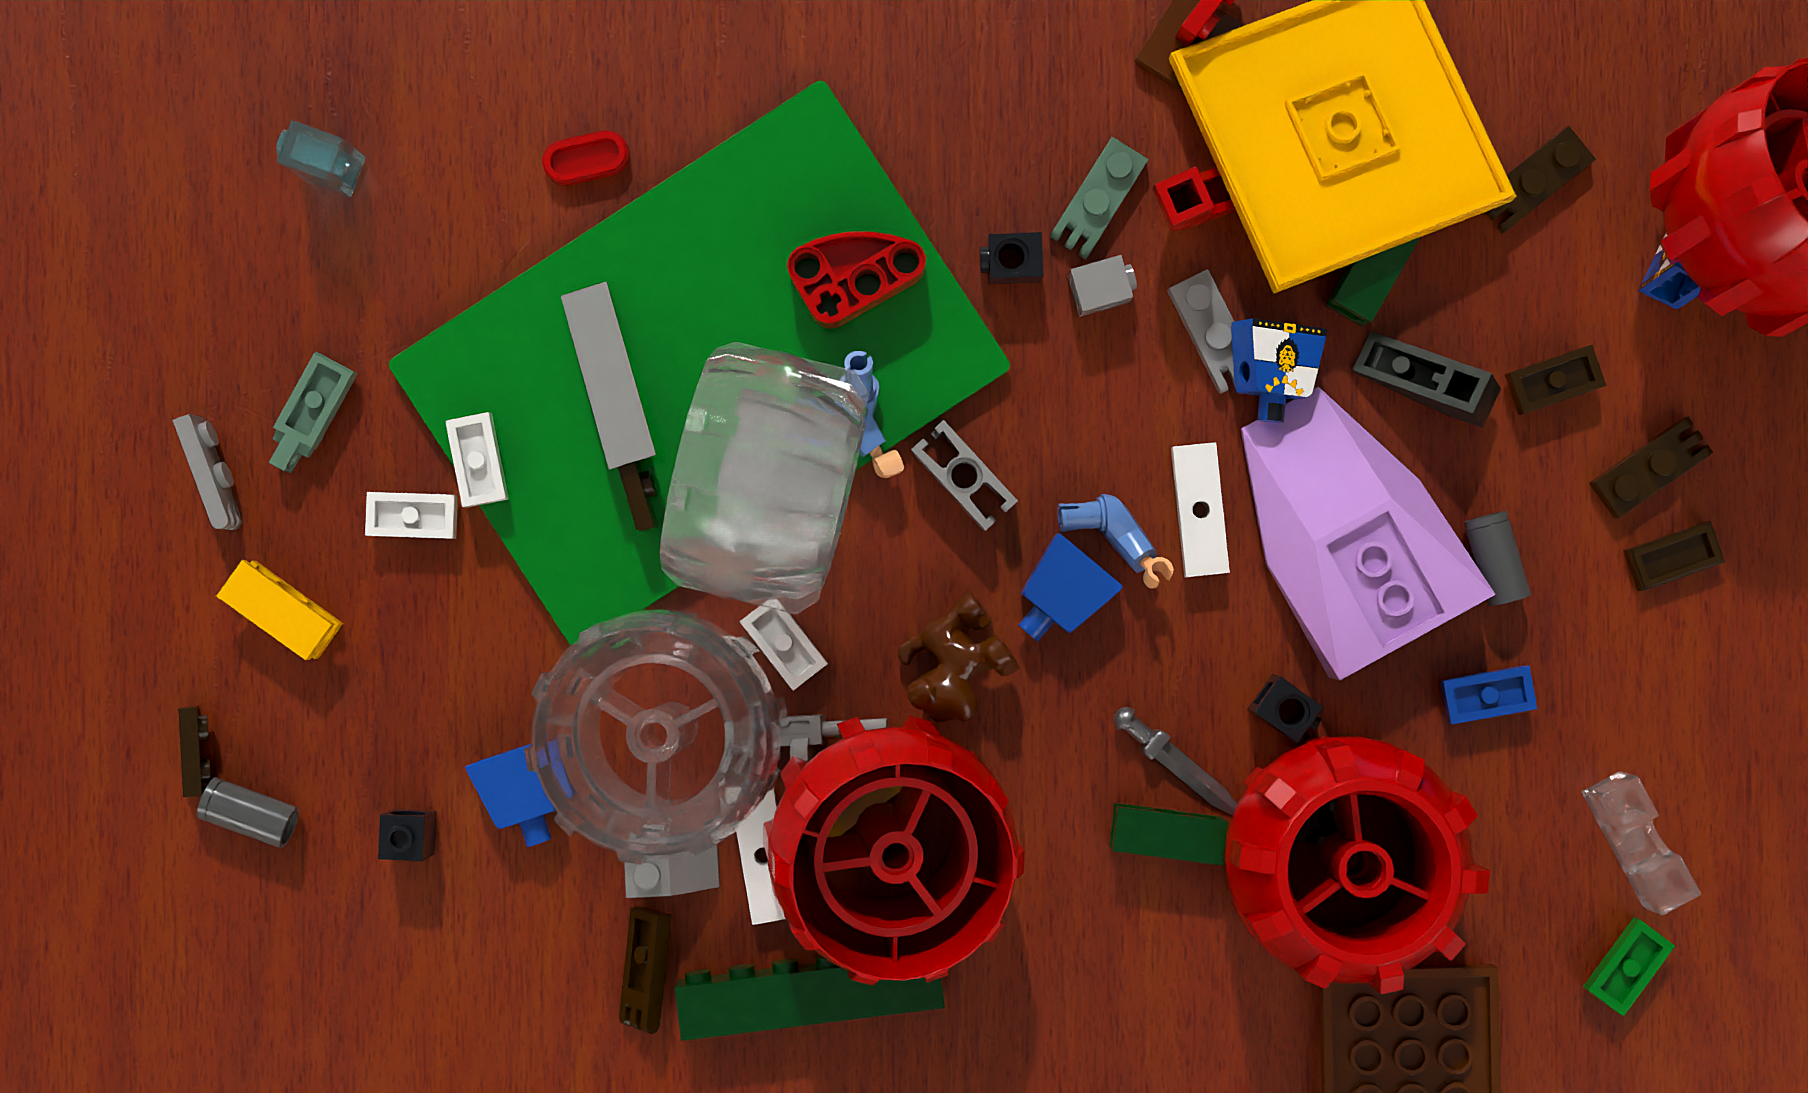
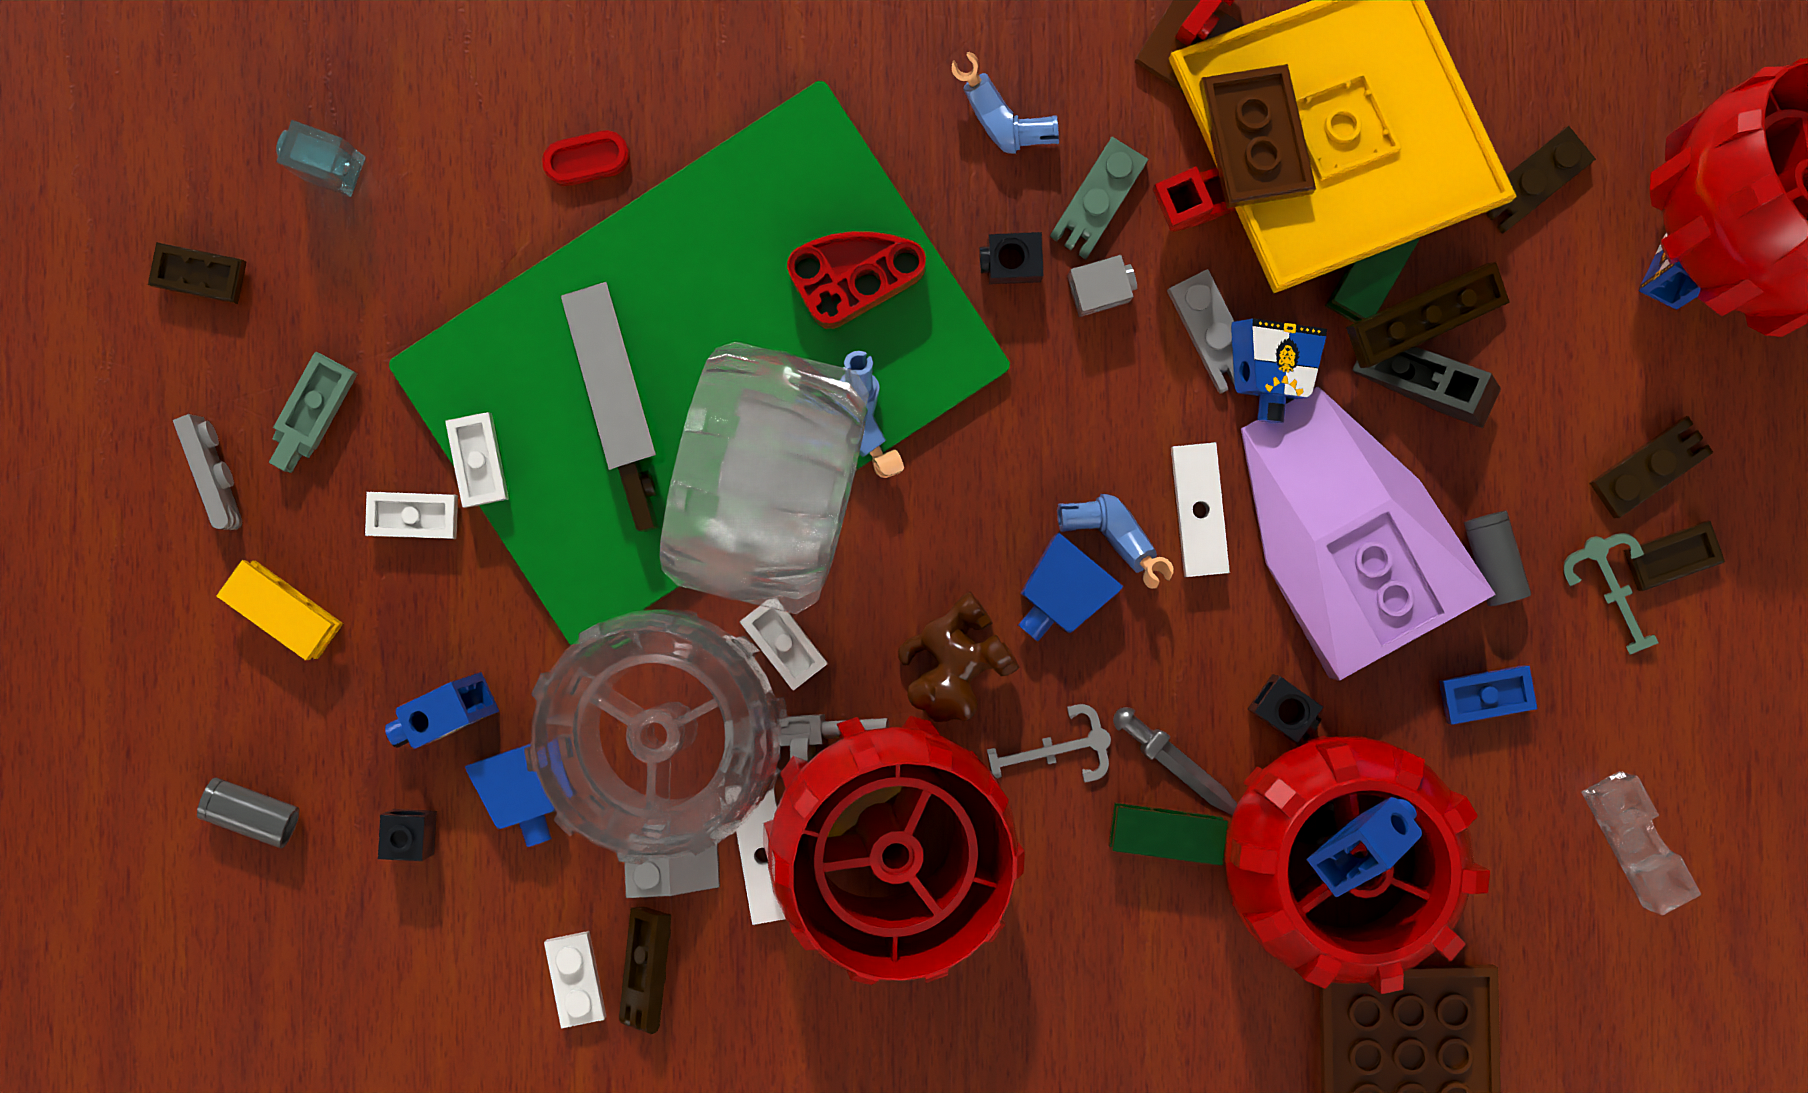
(195, 770): dark brown plate -> none
(197, 273): none -> dark brown plate
(442, 712): none -> blue torso
(575, 979): none -> white plate
(791, 997): dark green brick -> none
(968, 457): light grey piece -> none
(998, 119): none -> medium blue arm
(1097, 739): none -> light grey piece
(1257, 136): none -> reddish brown tile
(1386, 832): none -> blue torso
(1427, 315): none -> dark brown tile
(1555, 380): dark brown plate -> none
(1597, 549): none -> sand green piece
(1628, 966): green plate -> none

